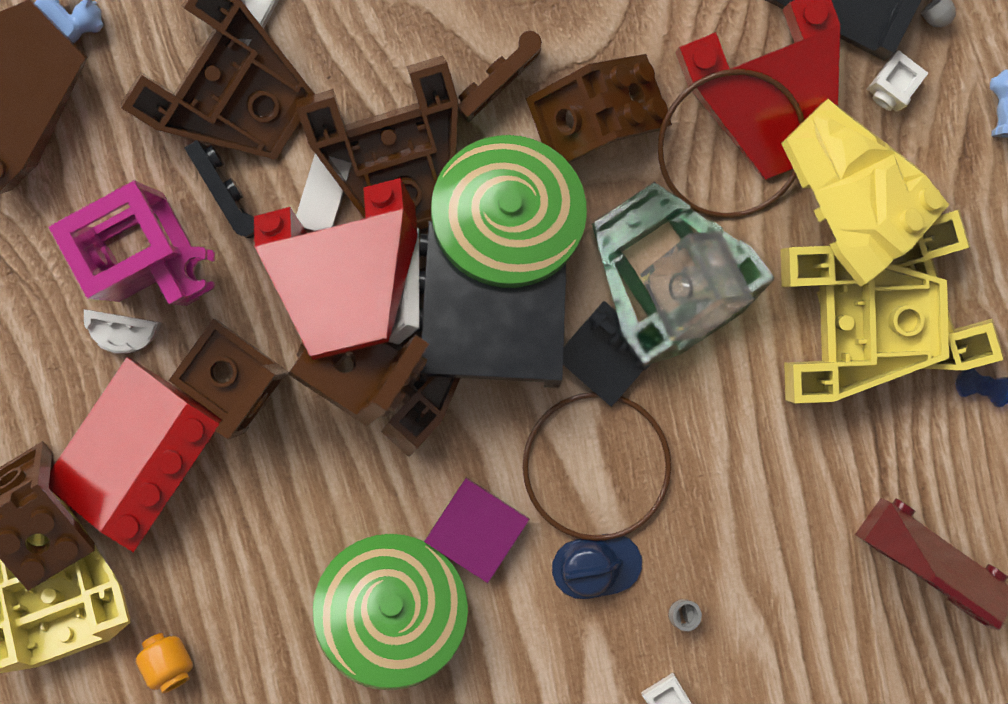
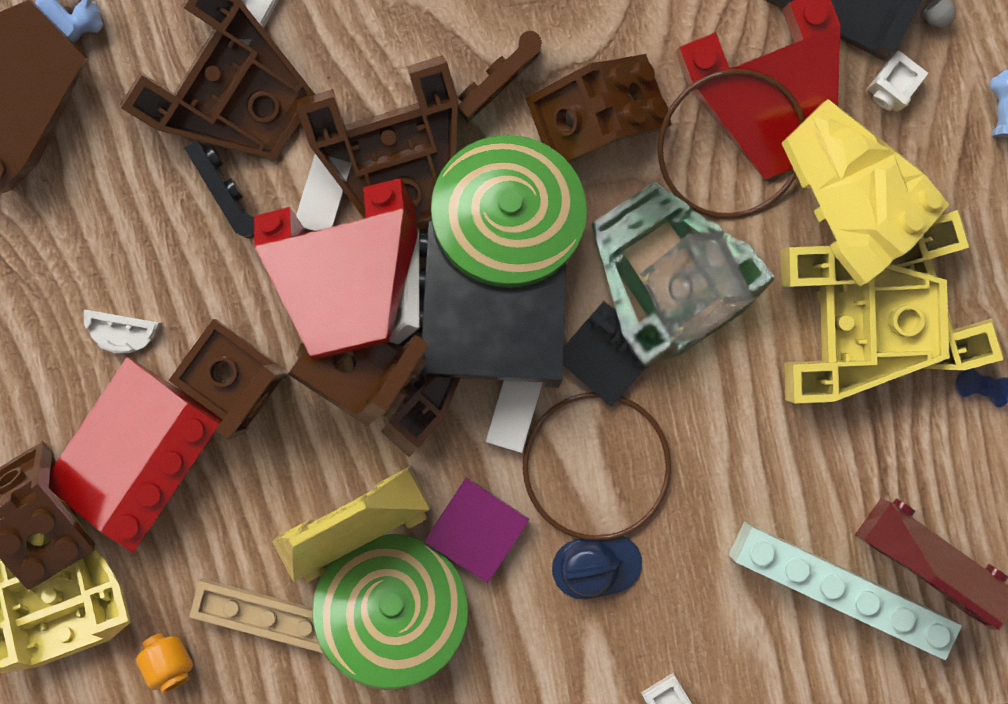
(161, 263): dark pink piece -> none
(255, 614): none -> tan plate
(384, 508): none -> light yellow wedge
(513, 414): none -> white tile
(691, 614): light grey hinge -> none
(844, 591): none -> light aqua brick

